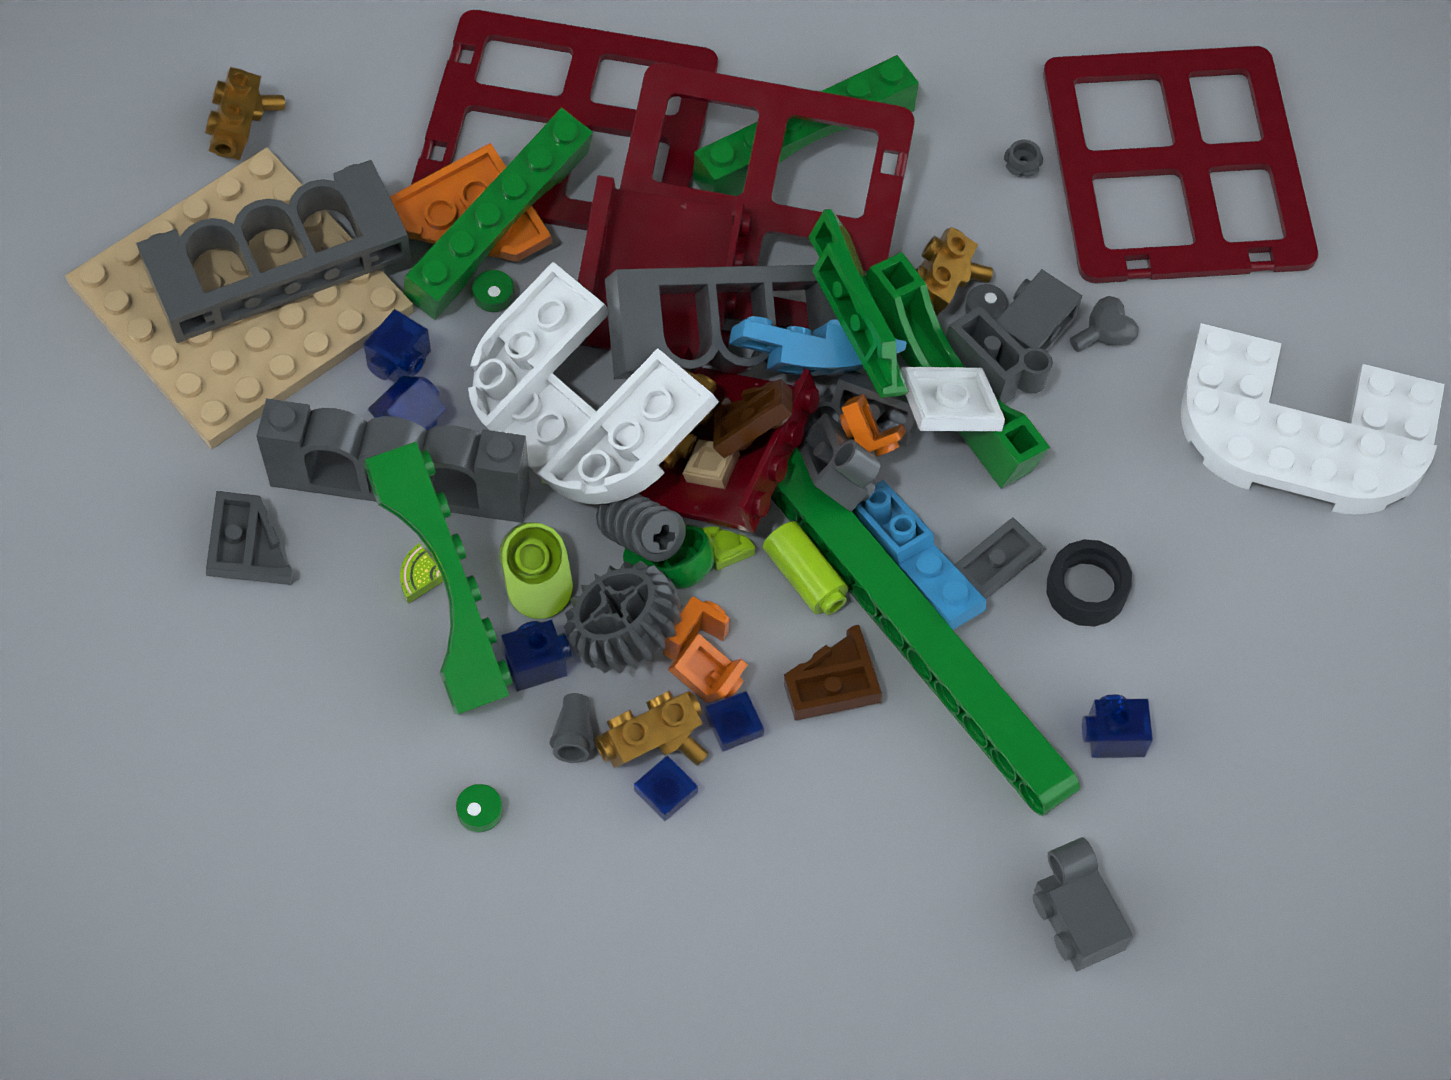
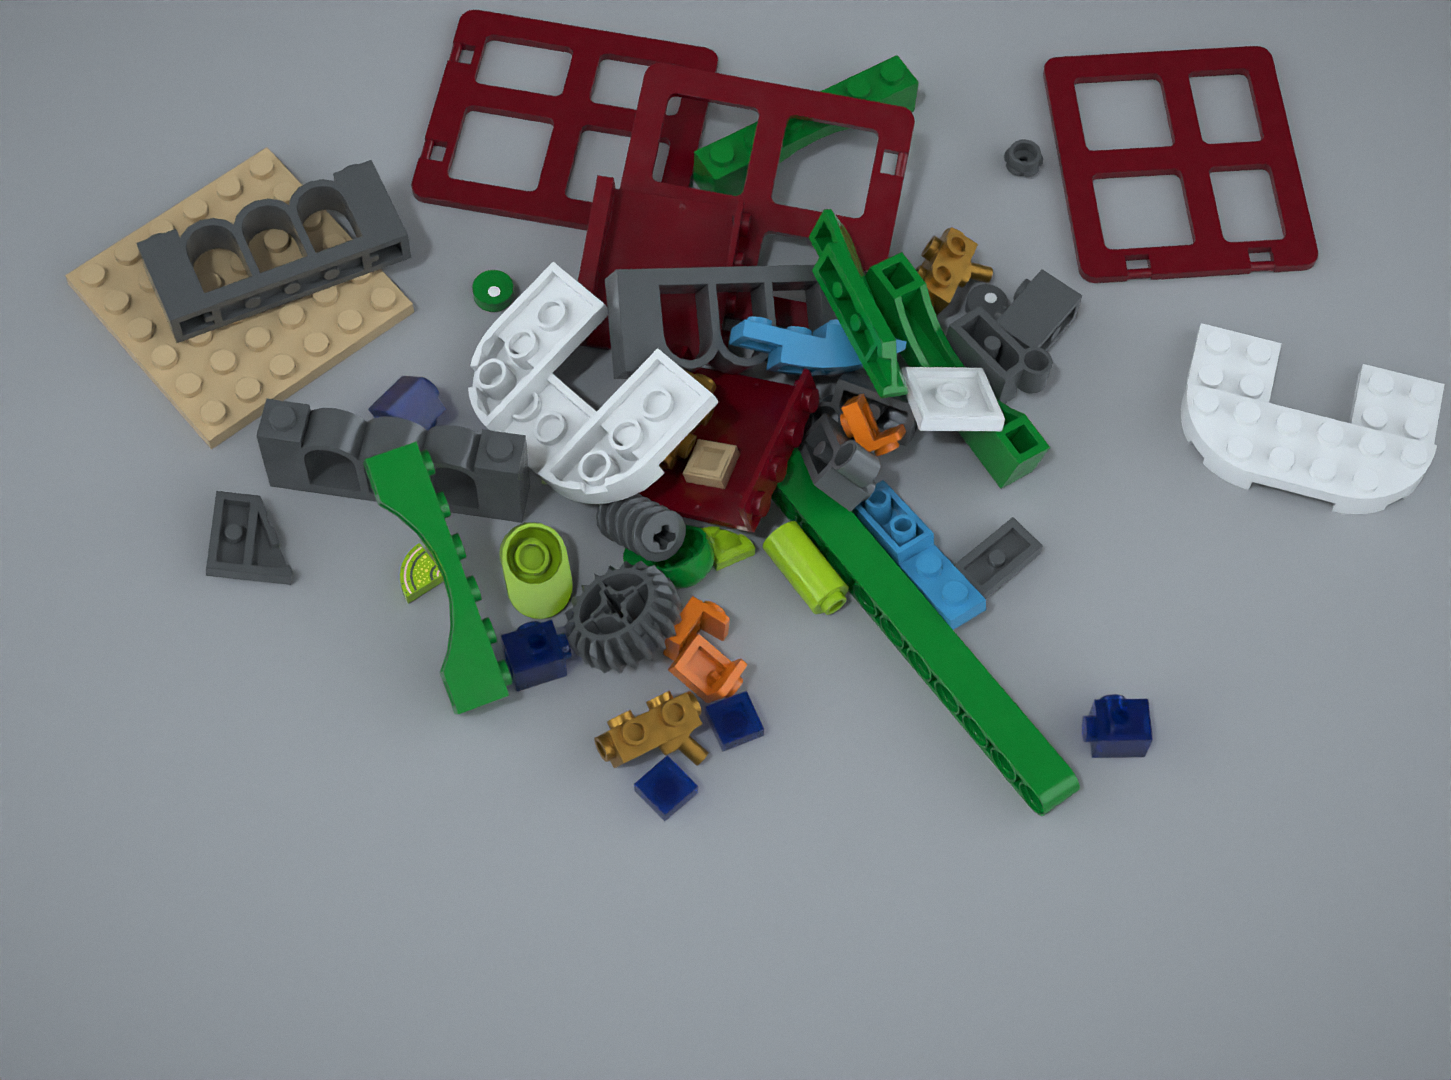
(238, 105): pearl gold brick -> none
(397, 347): clear blue brick -> none
(441, 198): orange plate -> none
(464, 246): green arch -> none
(479, 808): green tile -> none
(573, 733): dark grey cone -> none
(744, 420): reddish brown wing -> none
(833, 679): reddish brown wing -> none
(1080, 907): dark grey hinge -> none
(1099, 555): black tyre -> none
(1106, 325): dark grey rock -> none

